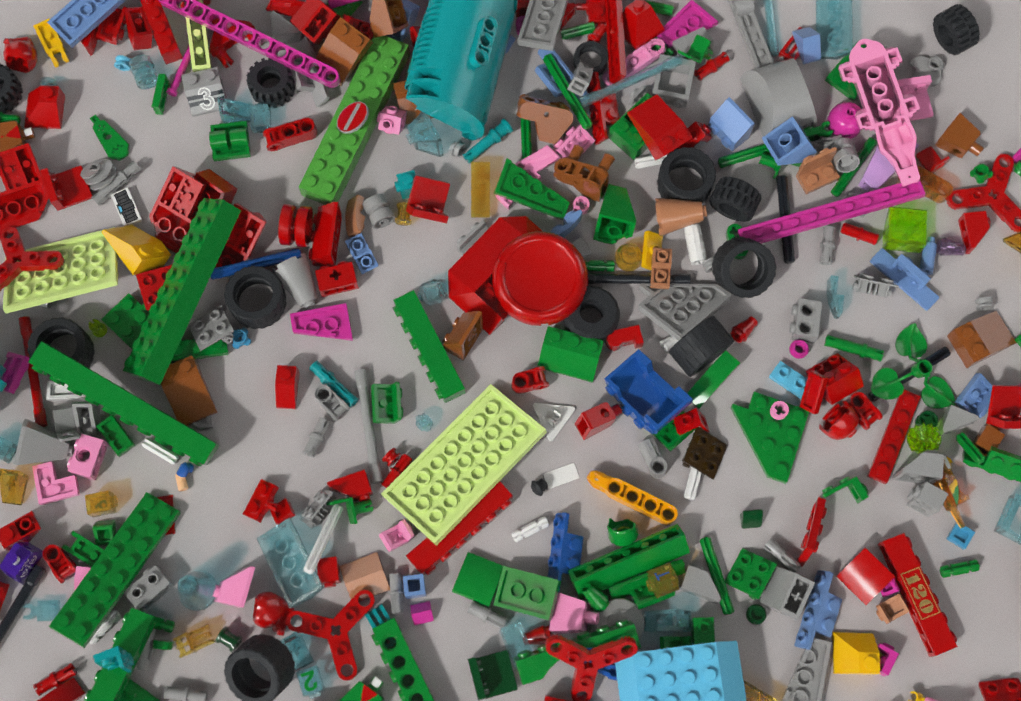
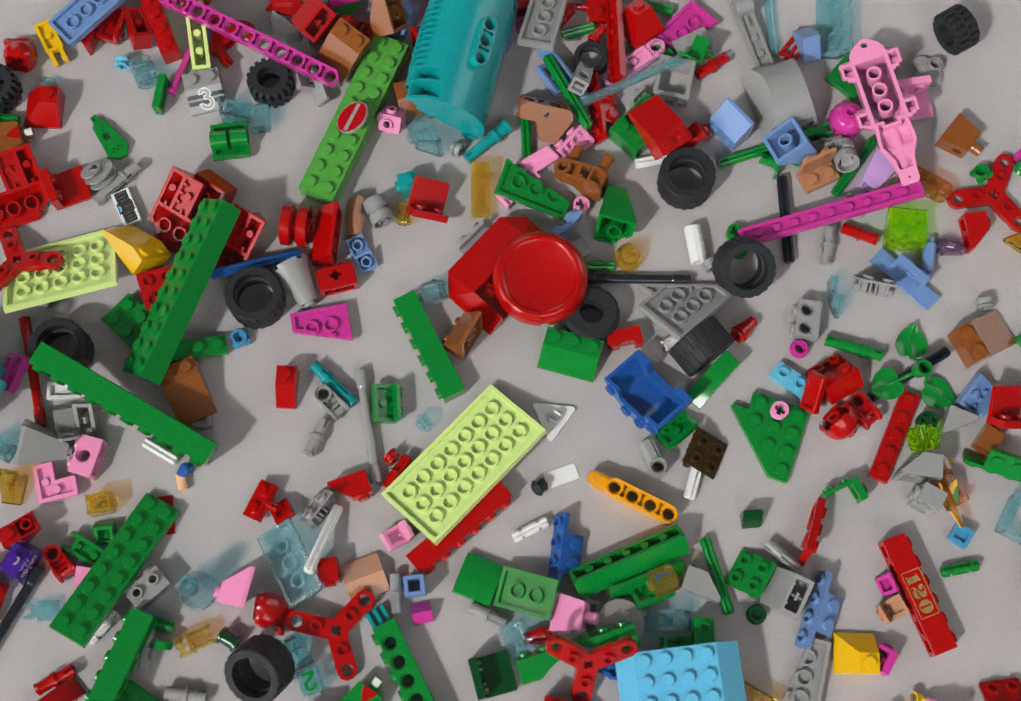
(97, 325): clear neon green pin -> none
(114, 658): teal bracket -> none
(115, 435): green plate -> none
(212, 328): light grey hinge -> none
(280, 134): red piece -> none
(353, 508): green bracket -> none
(531, 379): red piece -> none
(595, 598): green cone -> none
(597, 419): red torso -> none
(622, 532): green hair -> none
(650, 240): yellow plate -> none
(661, 268): nougat slope -> none
(678, 214): nougat cone -> none
(690, 421): red bracket -> none
(735, 199): black tyre -> none
(865, 576): red slope -> none
(931, 160): red bracket -> none
(970, 448): green axle -> none

